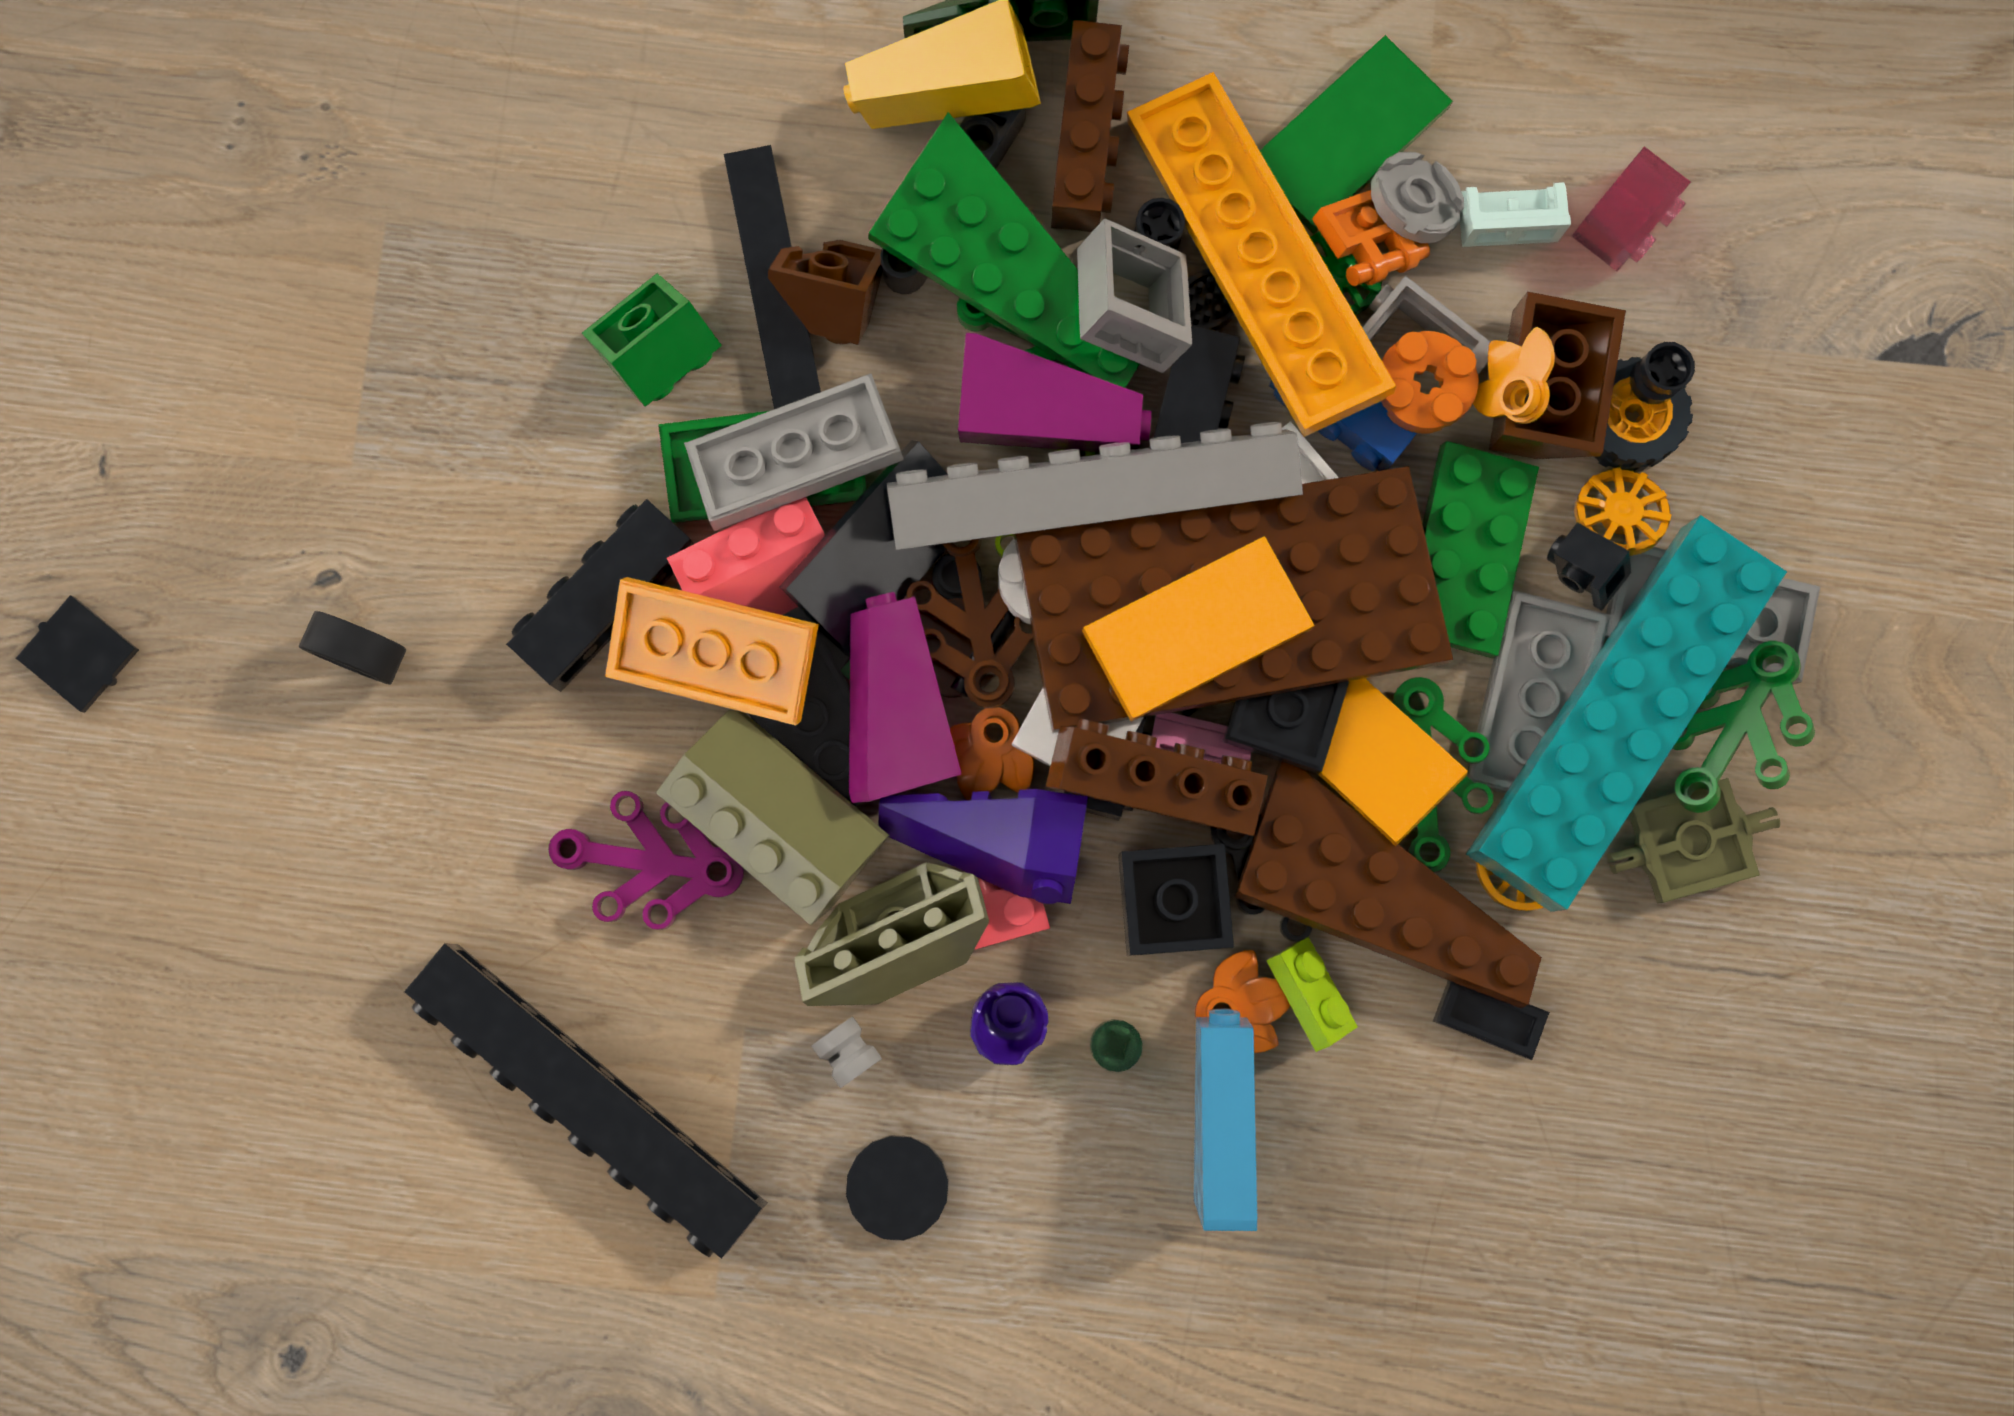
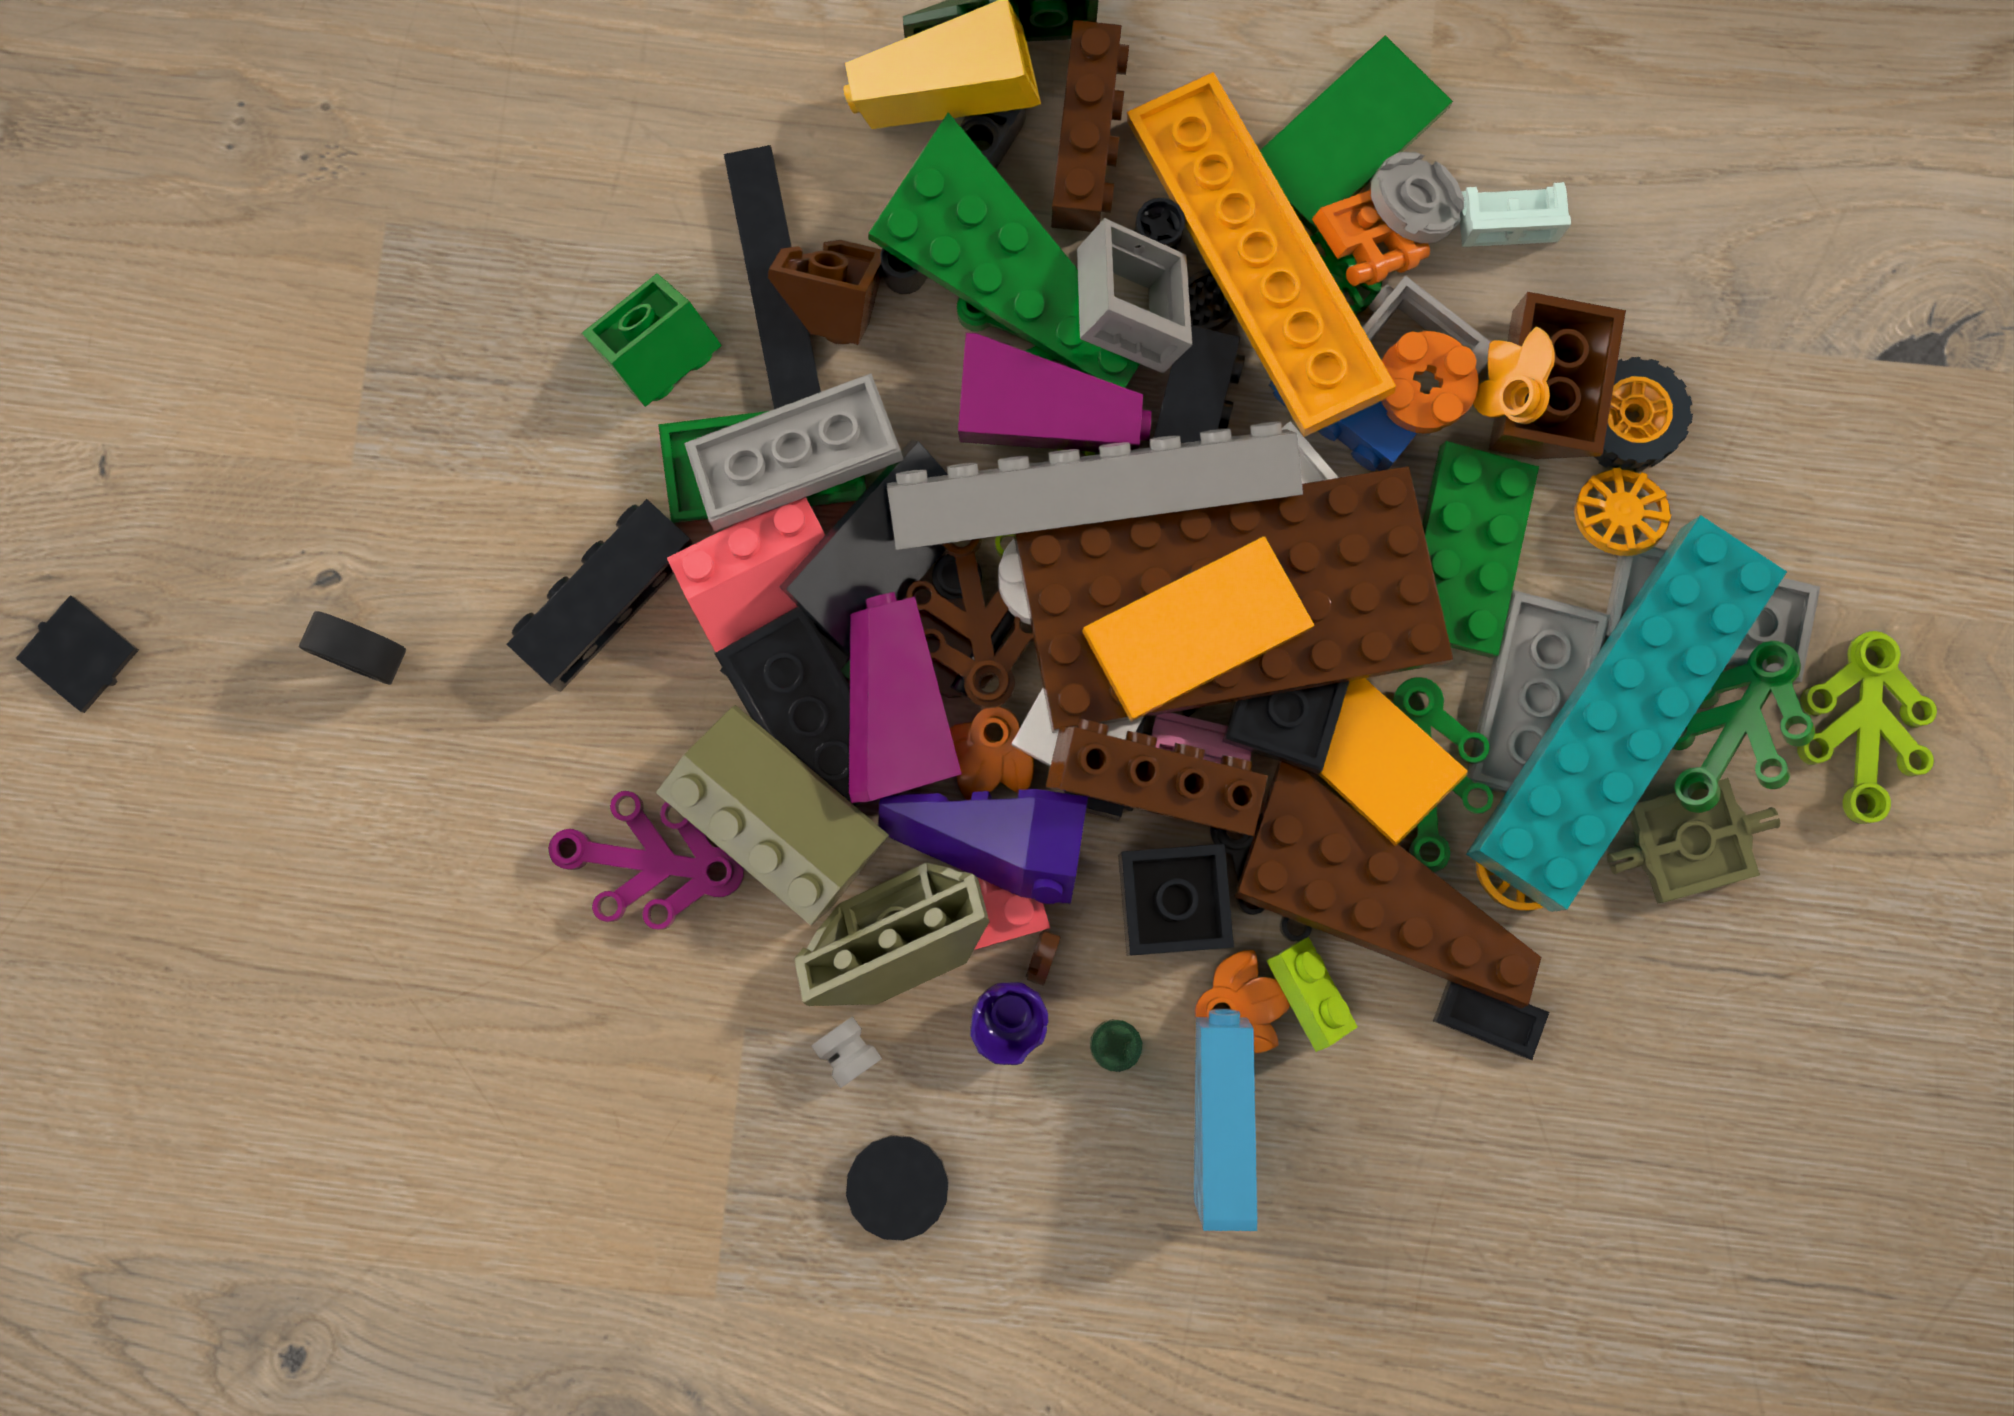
(585, 1099): black brick -> none
(711, 650): light orange tile -> none
(1042, 958): none -> reddish brown tile
(1590, 564): black brick -> none
(1631, 209): clear pink brick -> none
(1671, 366): black wheel -> none
(1870, 720): none -> lime plant

